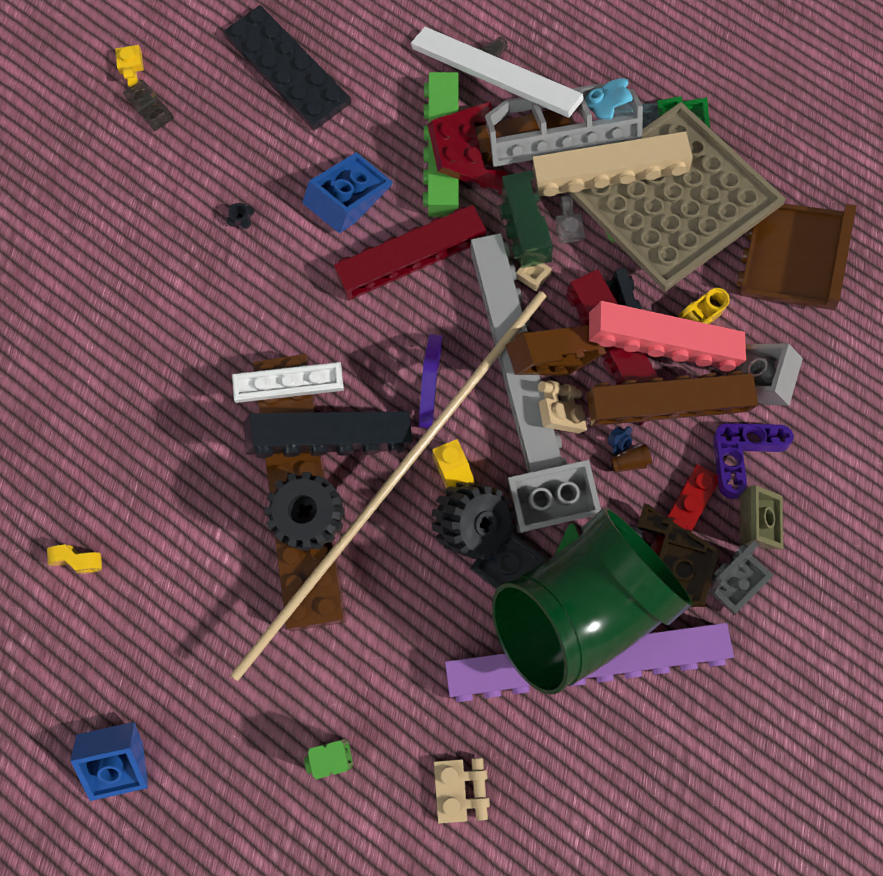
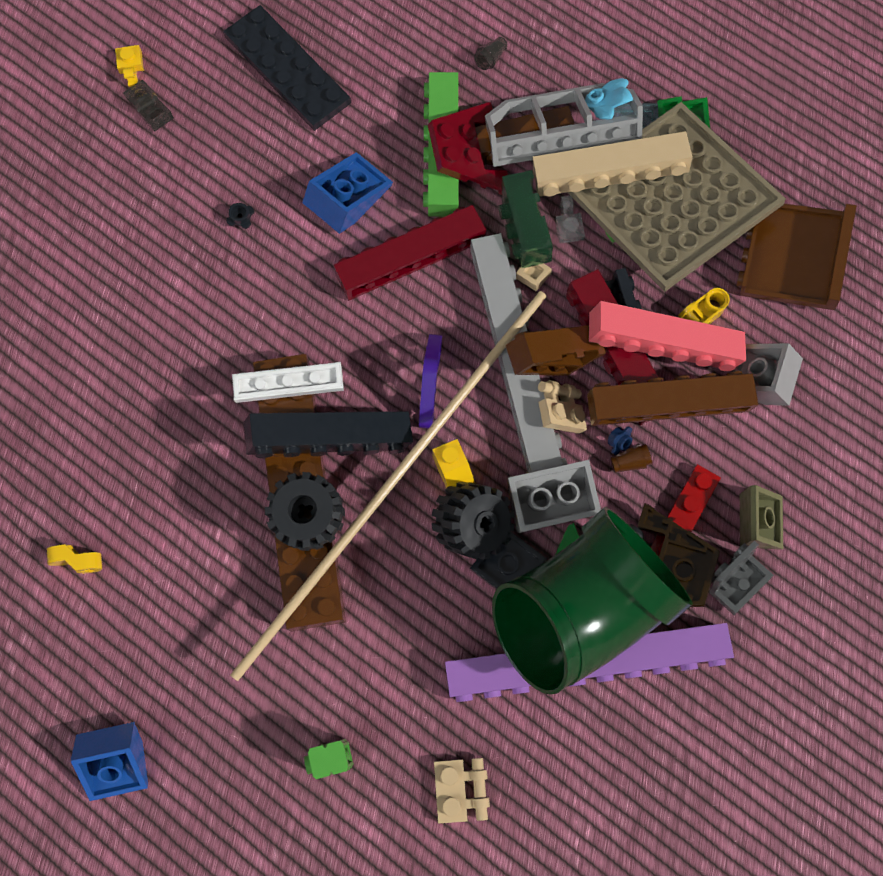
(498, 72): white tile -> none
(736, 447): dark purple beam -> none

